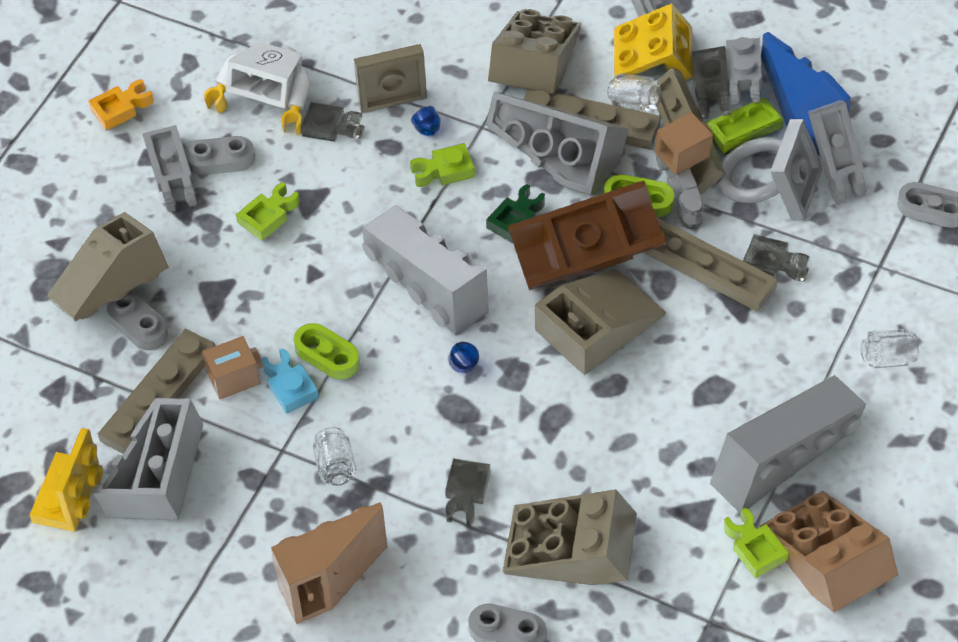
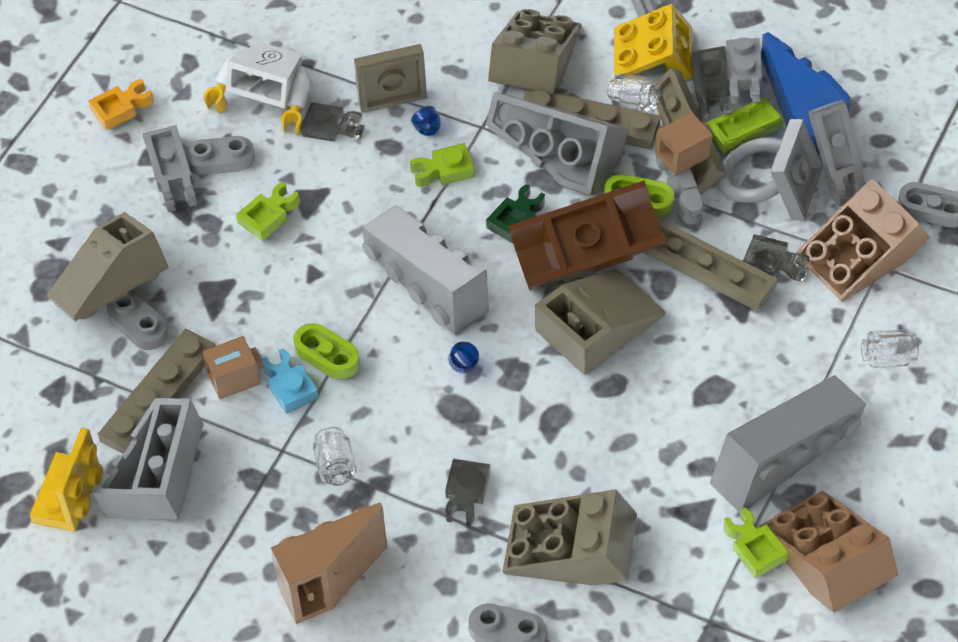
(863, 241): none -> medium nougat slope

